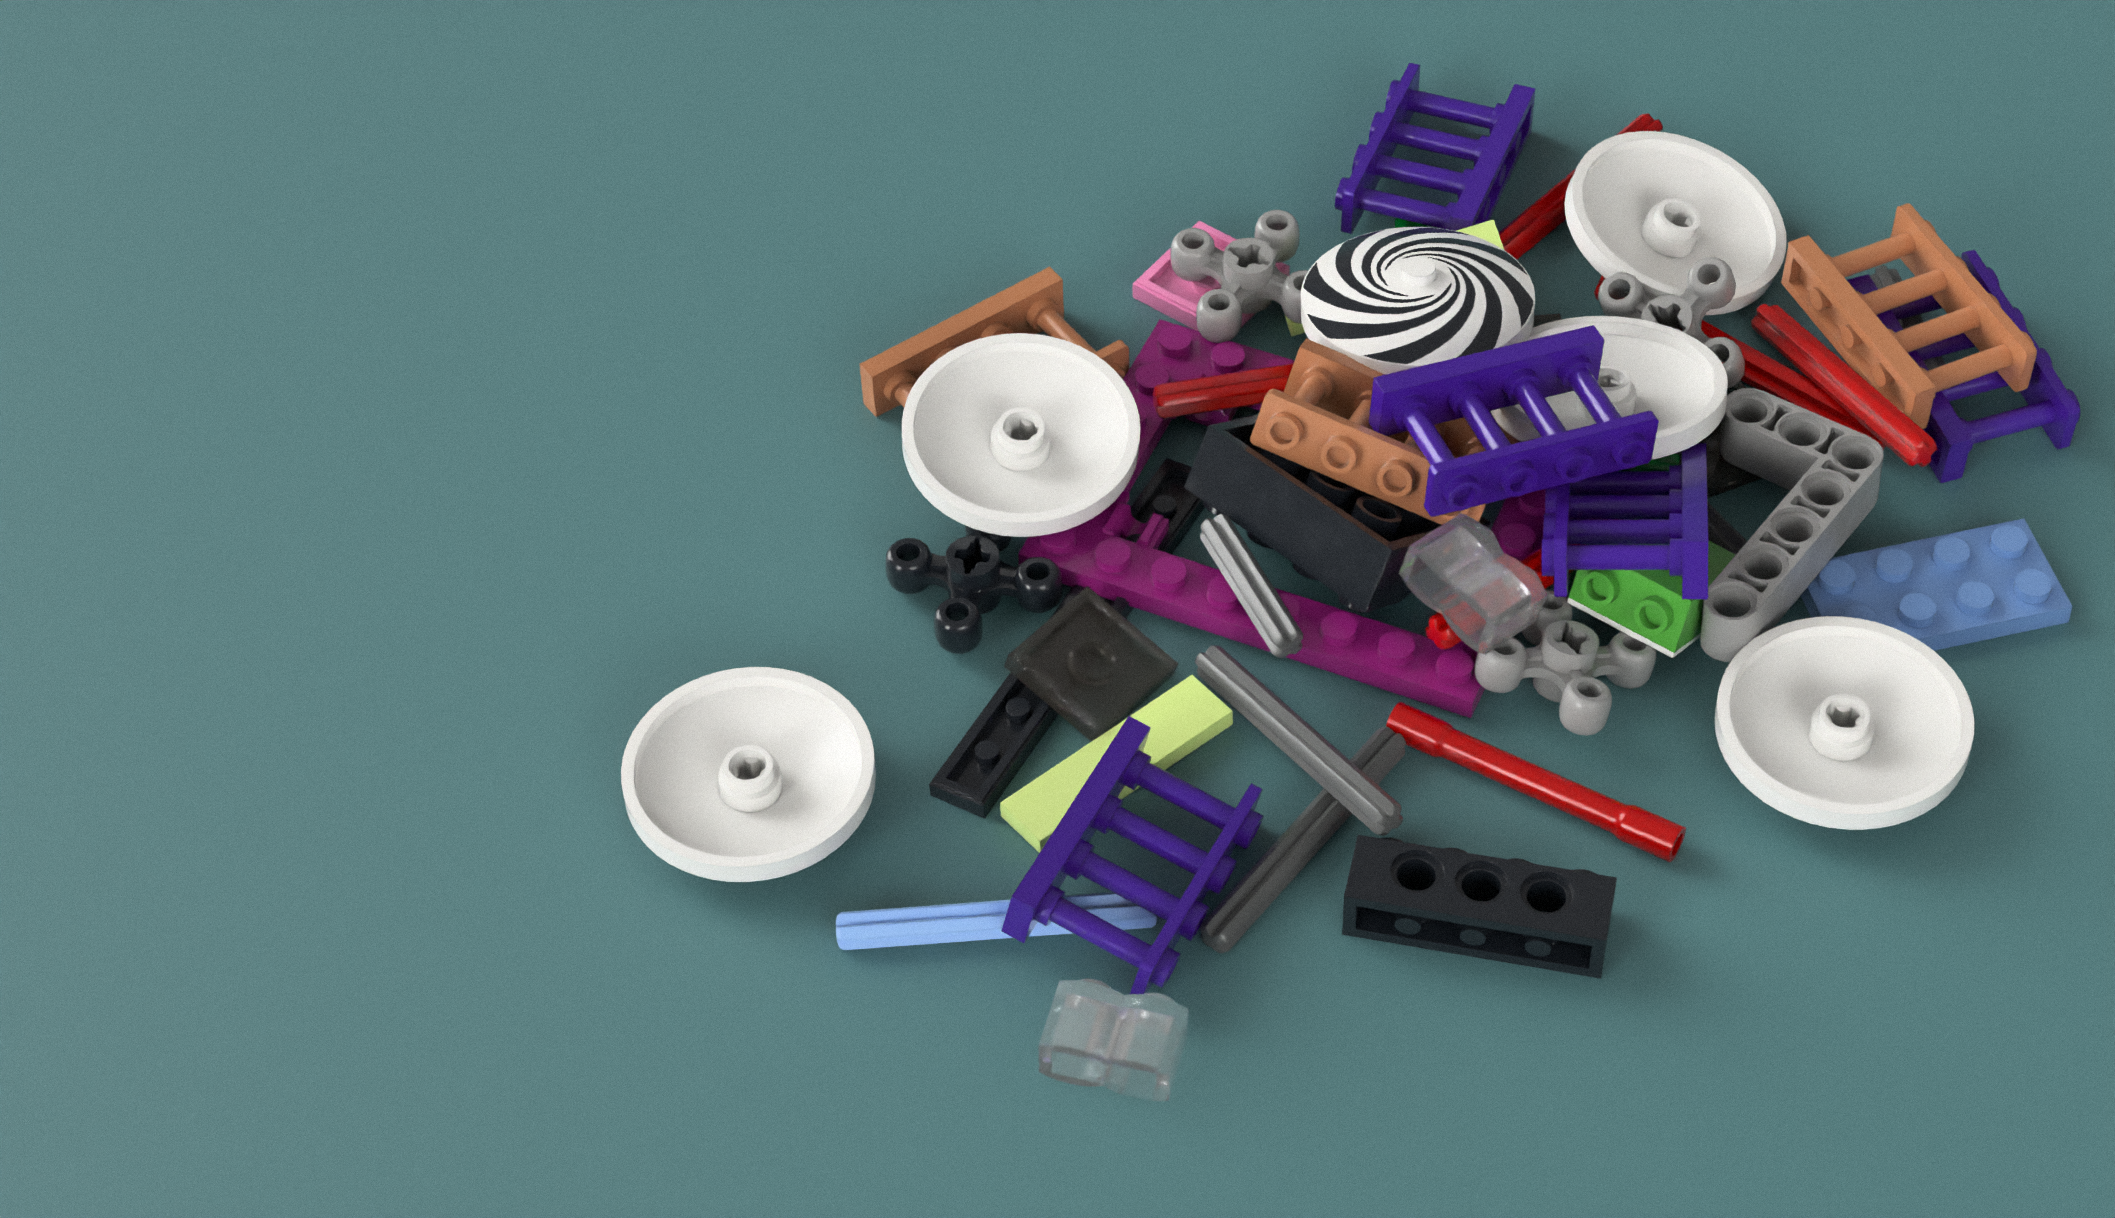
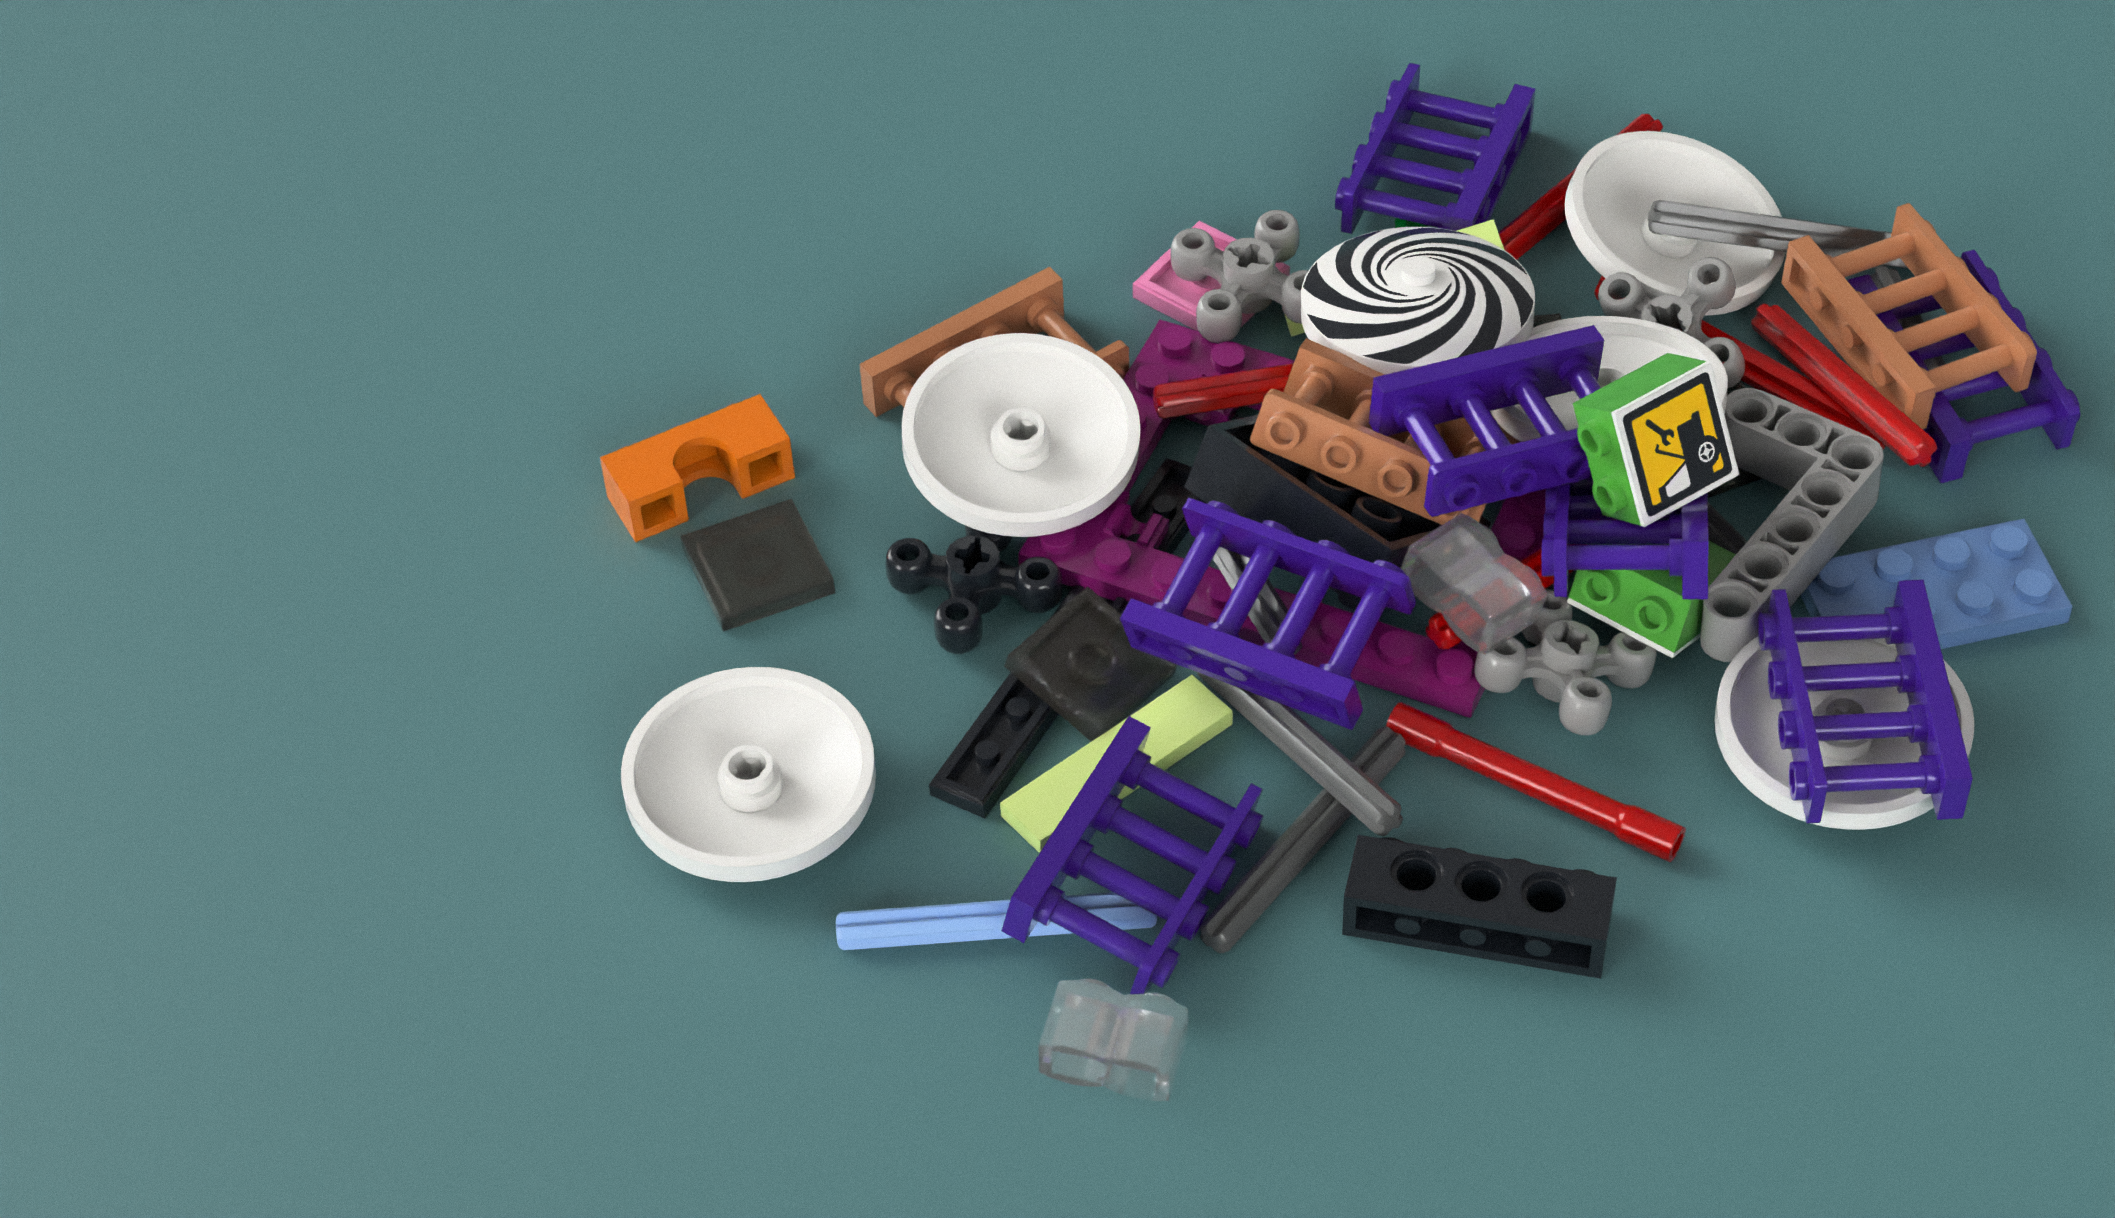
(733, 444): none -> orange arch
(757, 564): none -> clear smoke tile
(1270, 668): none -> dark purple fence
(1655, 439): none -> piece
(1757, 229): none -> axle
(1917, 670): none -> dark purple fence

